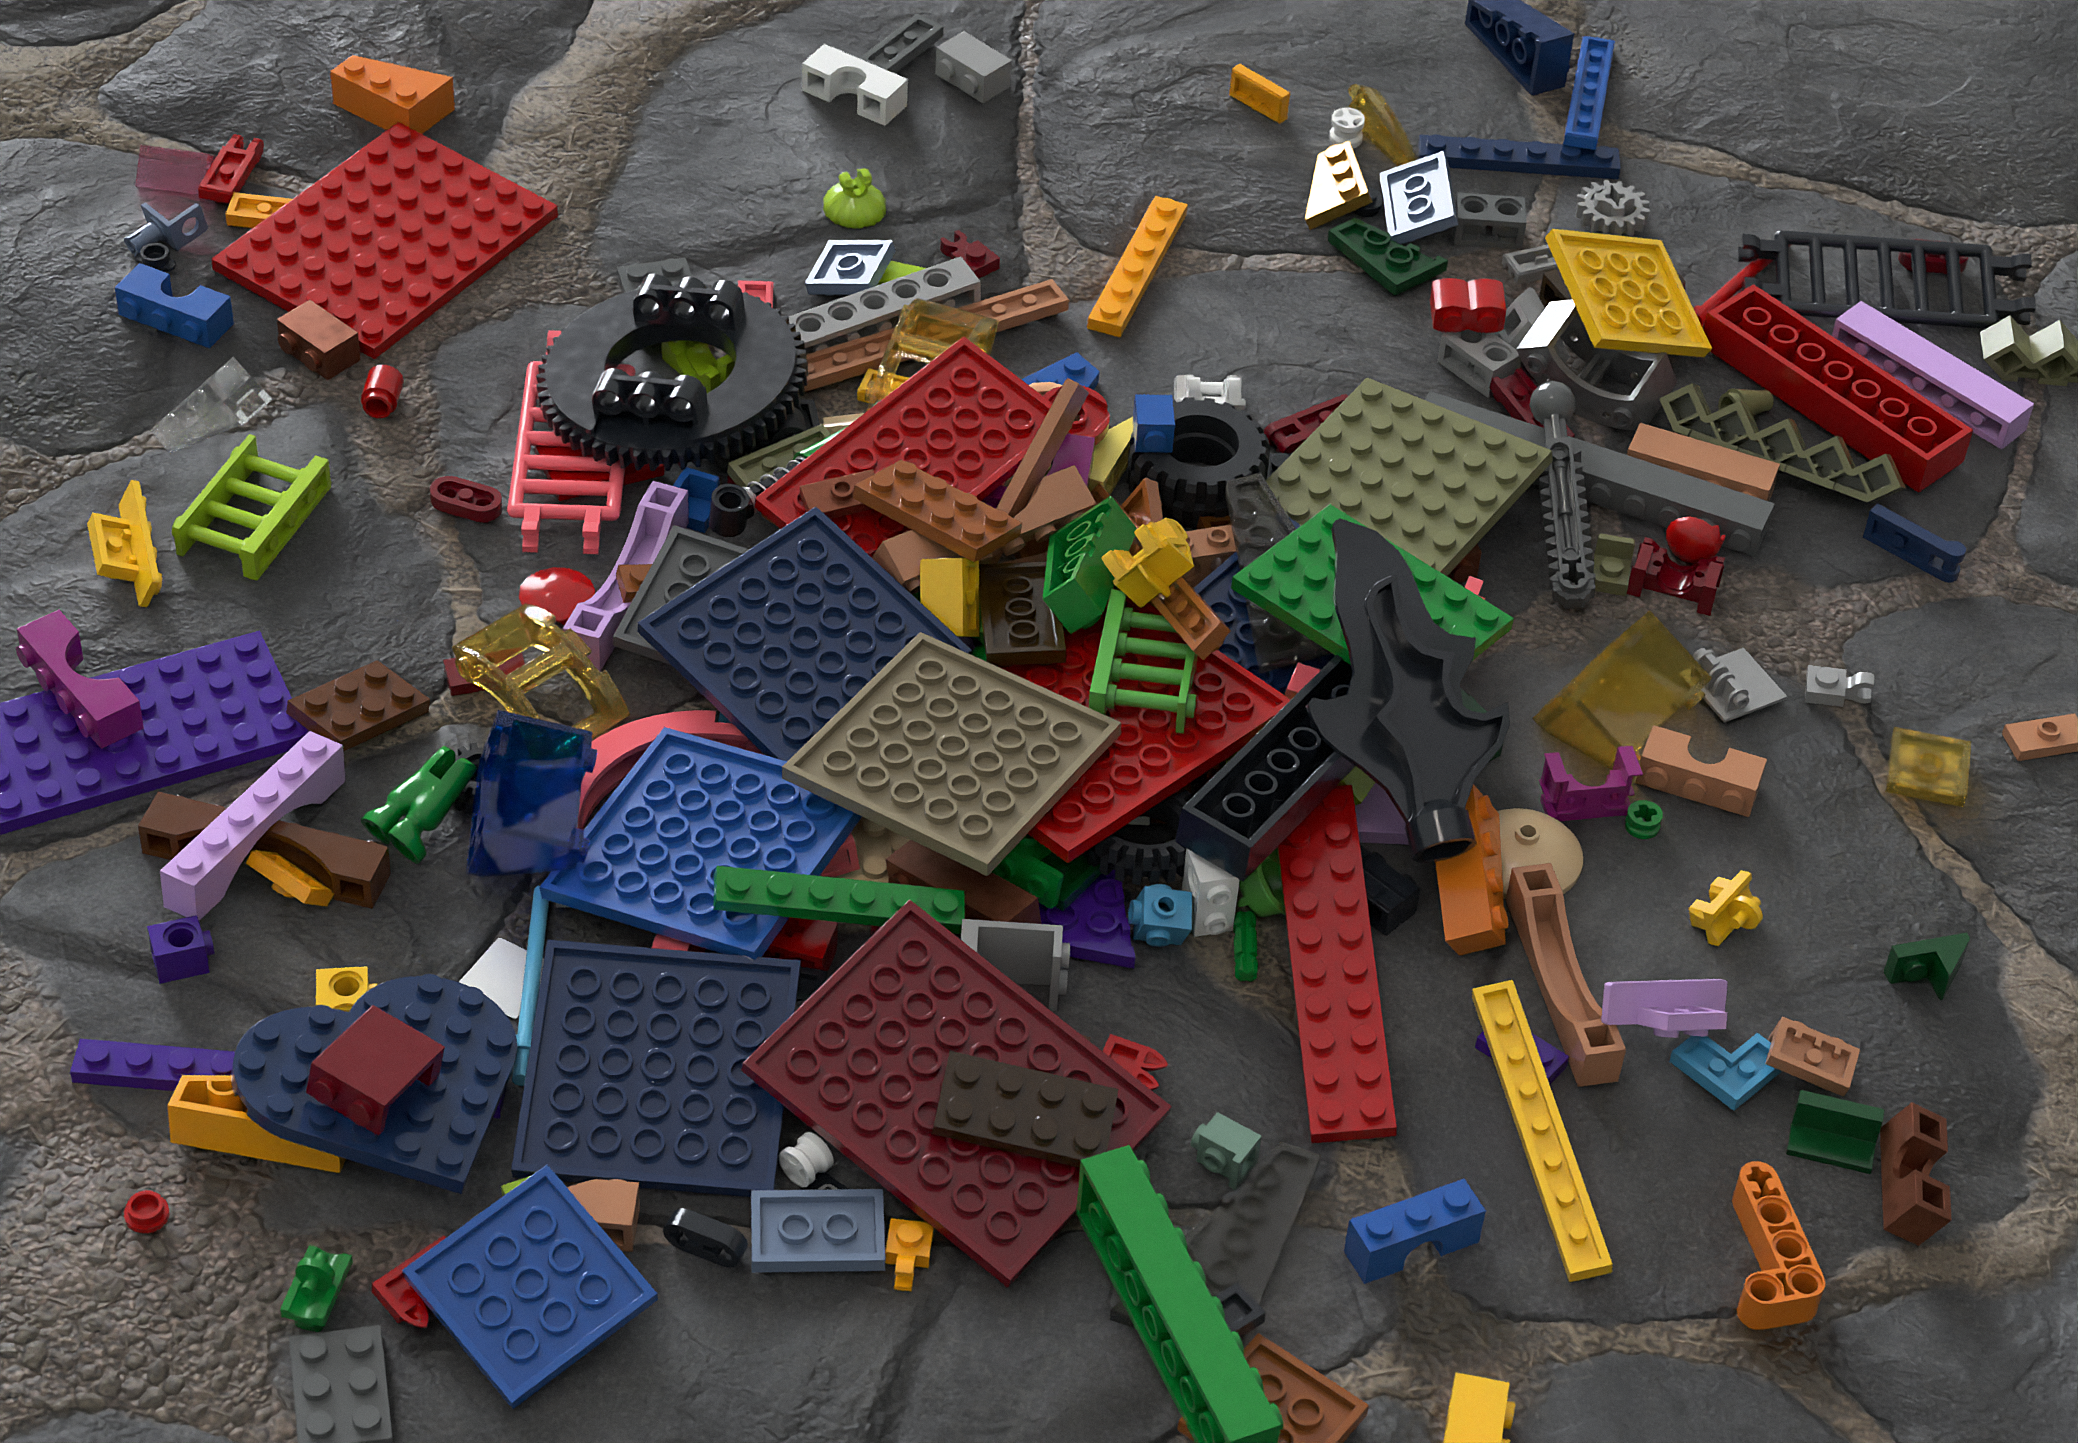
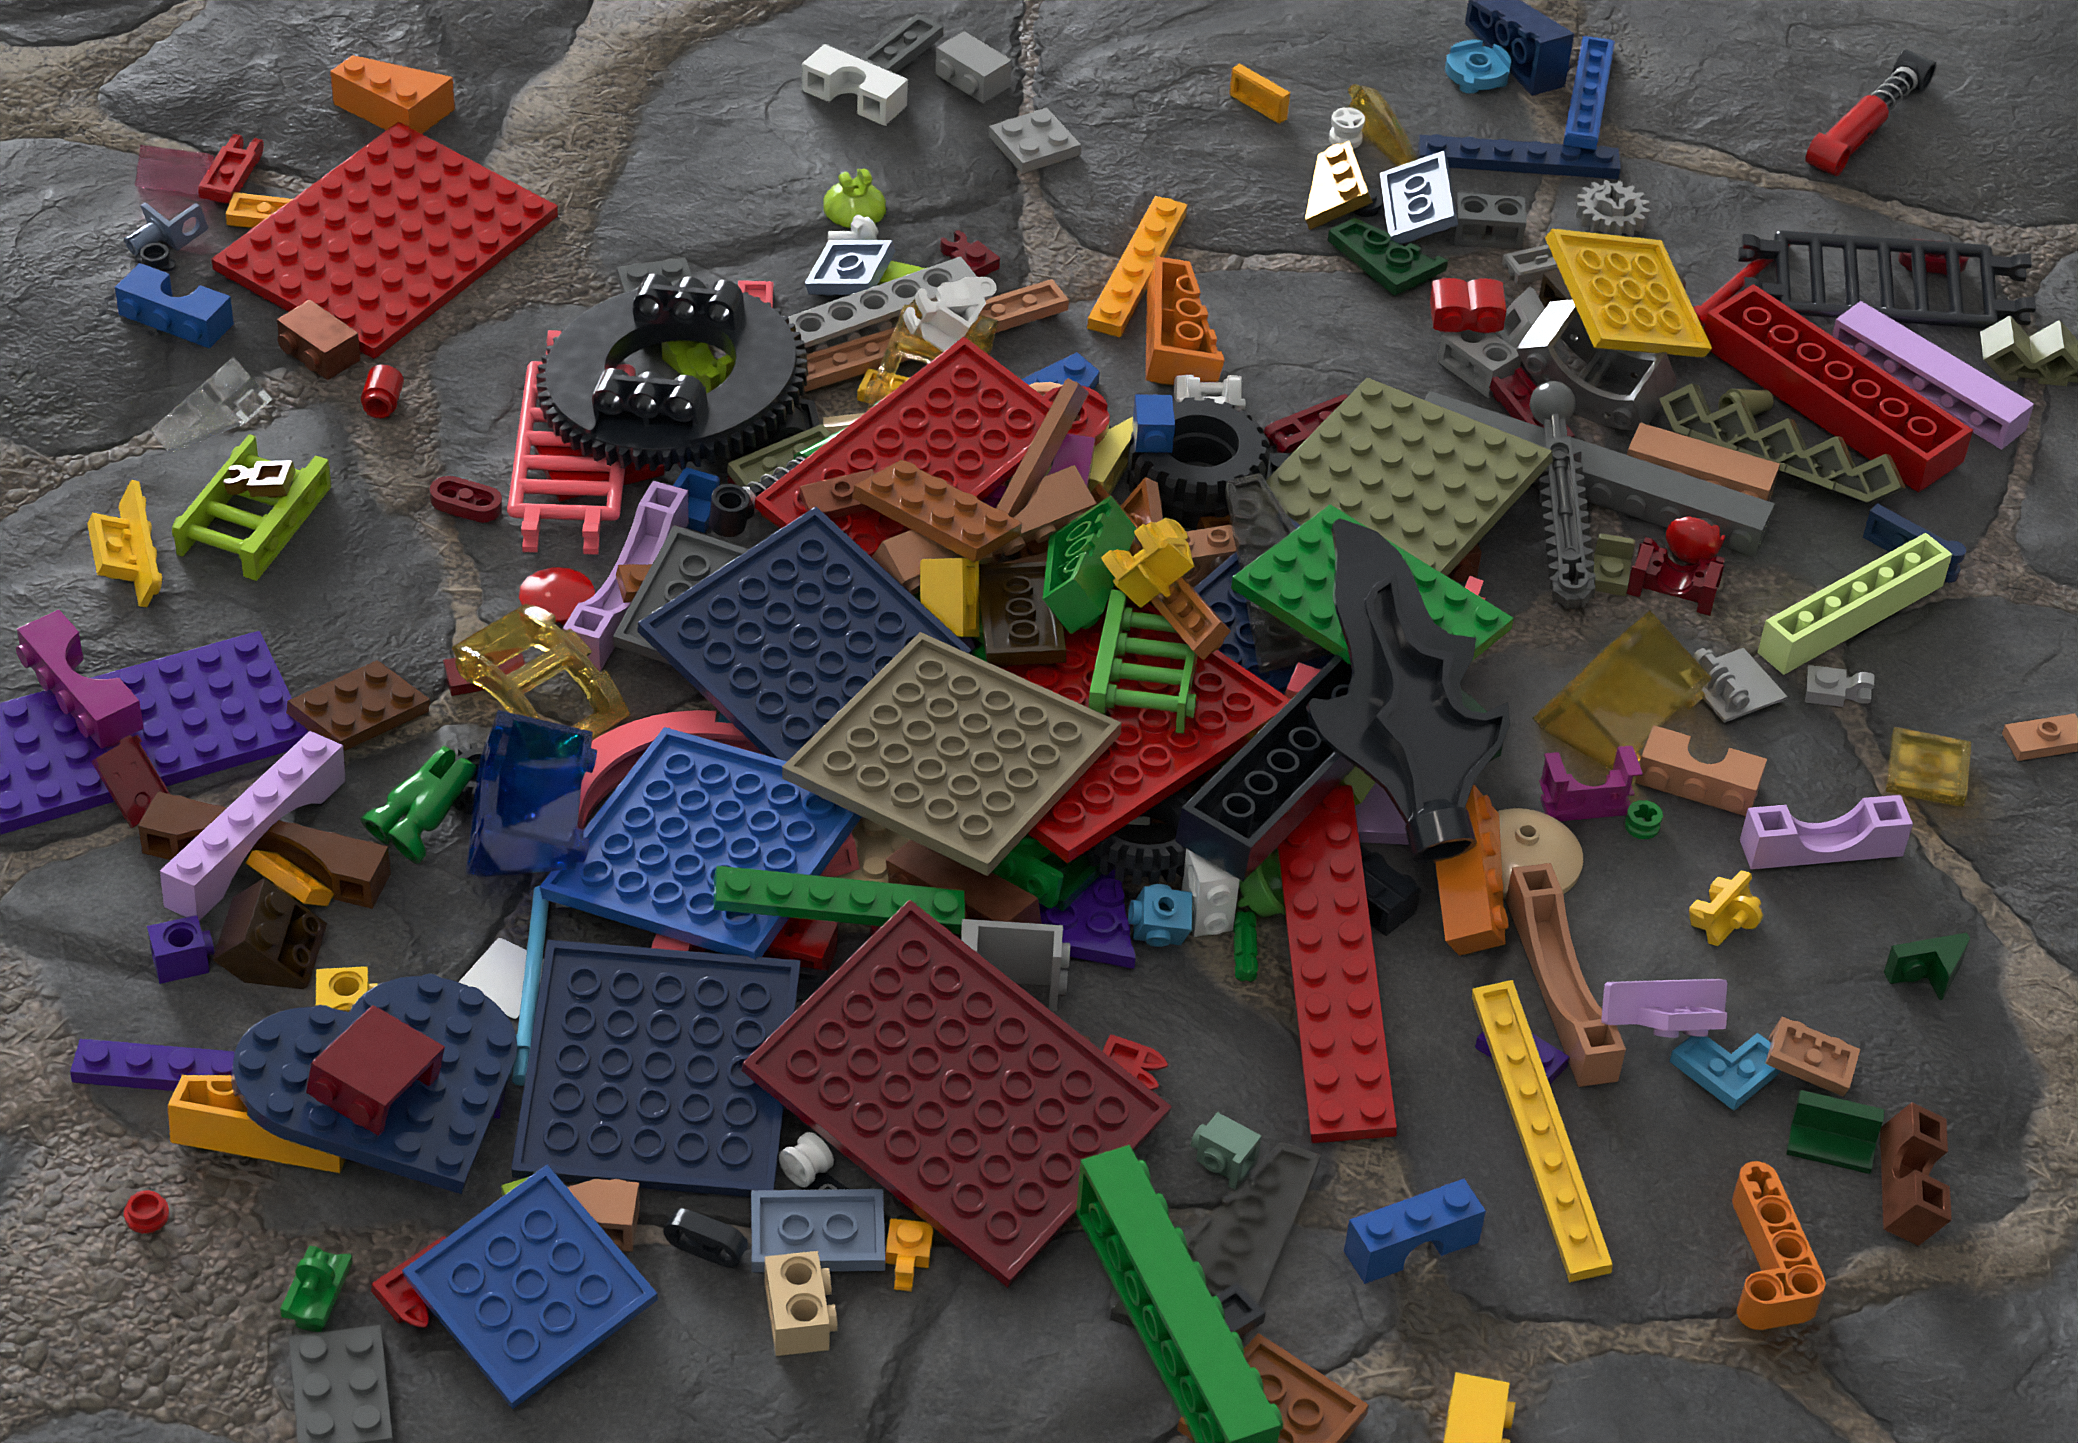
(129, 778): none -> dark red piece
(263, 480): none -> plate
(269, 938): none -> dark brown slope
(794, 1303): none -> tan brick
(861, 229): none -> white plate
(952, 314): none -> white piece
(1023, 1110): dark brown plate -> none
(1034, 140): none -> light grey plate
(1178, 326): none -> orange wedge
(1477, 66): none -> dark azure plate
(1832, 150): none -> red piece
(1854, 603): none -> yellowish green brick
(1869, 831): none -> lavender arch

